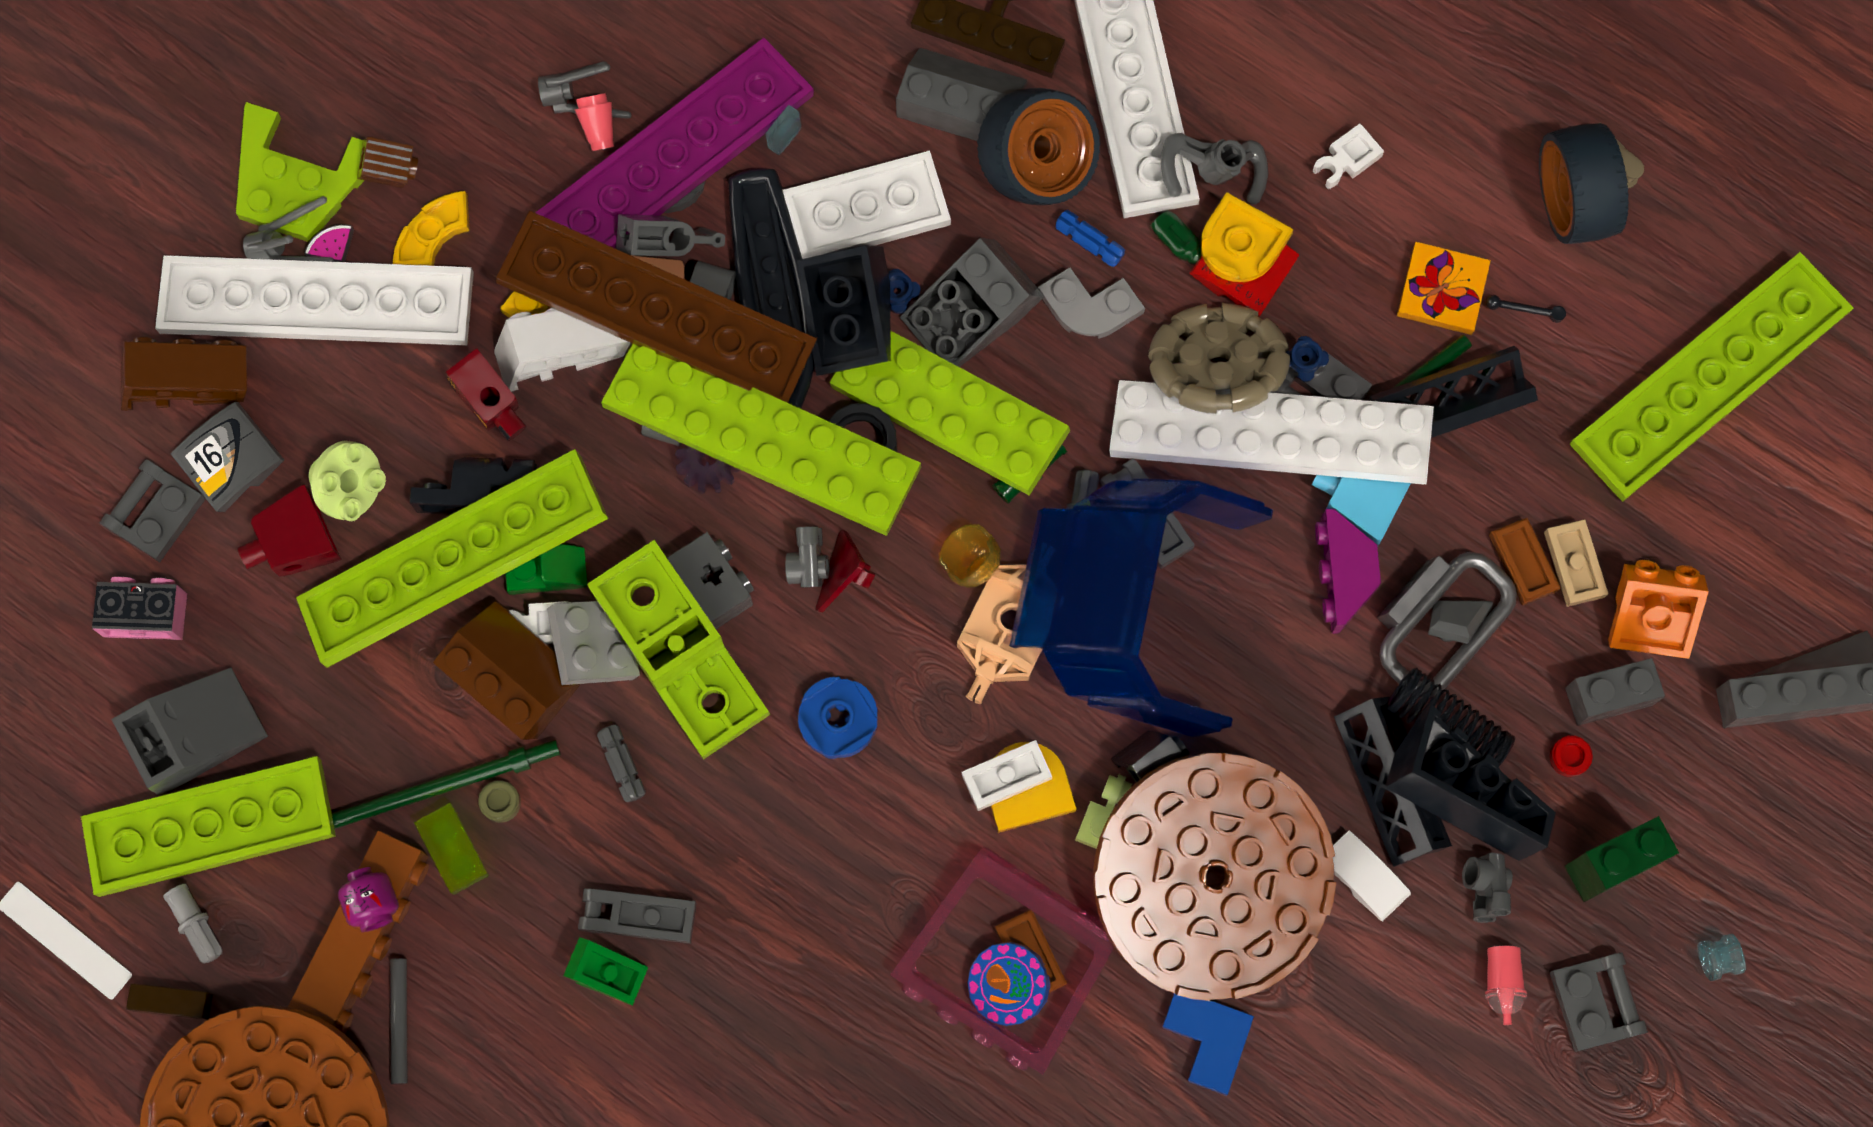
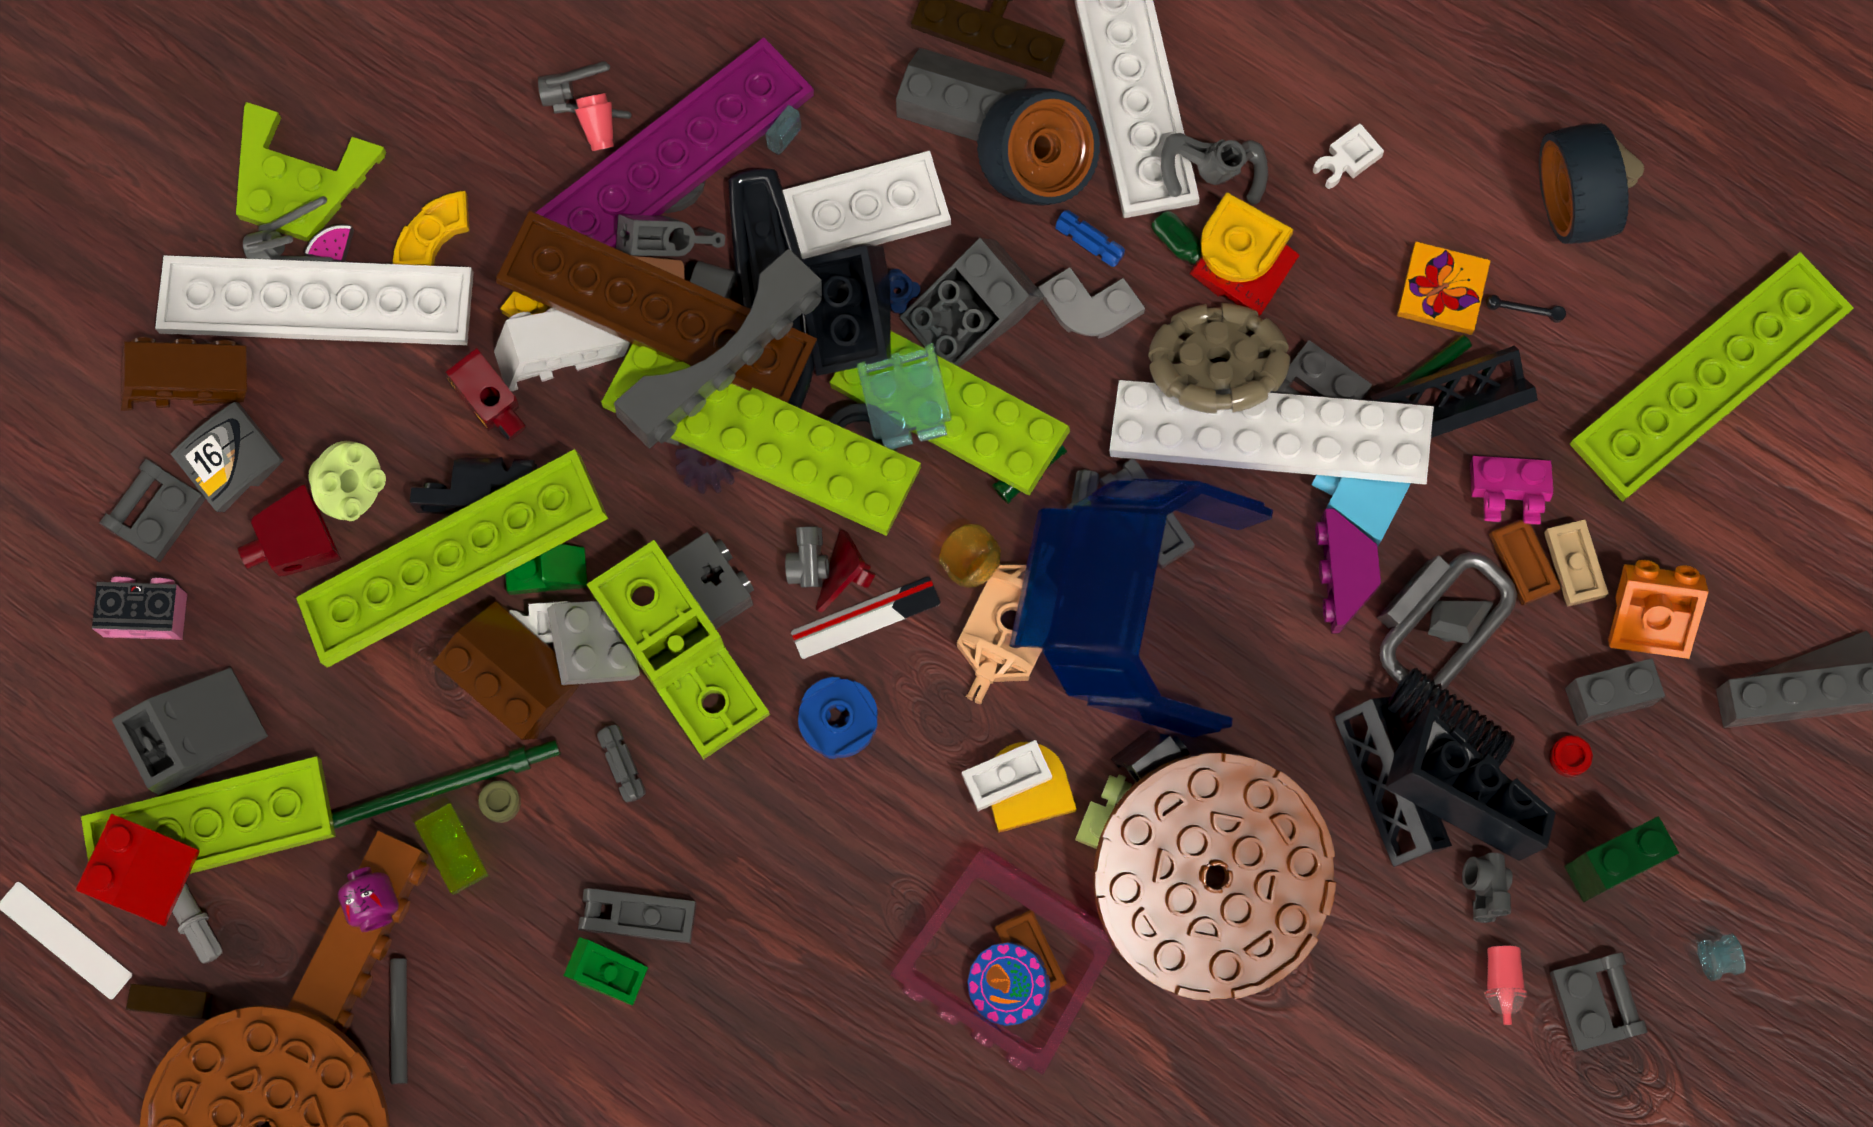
(137, 870): none -> red slope
(387, 162): reddish brown brick -> none
(661, 401): none -> dark grey arch
(865, 617): none -> sticker
(906, 398): none -> clear light blue plate
(1221, 1038): blue tile -> none
(1313, 351): dark blue plate -> none
(1368, 876): white slope -> none
(1513, 479): none -> dark pink plate

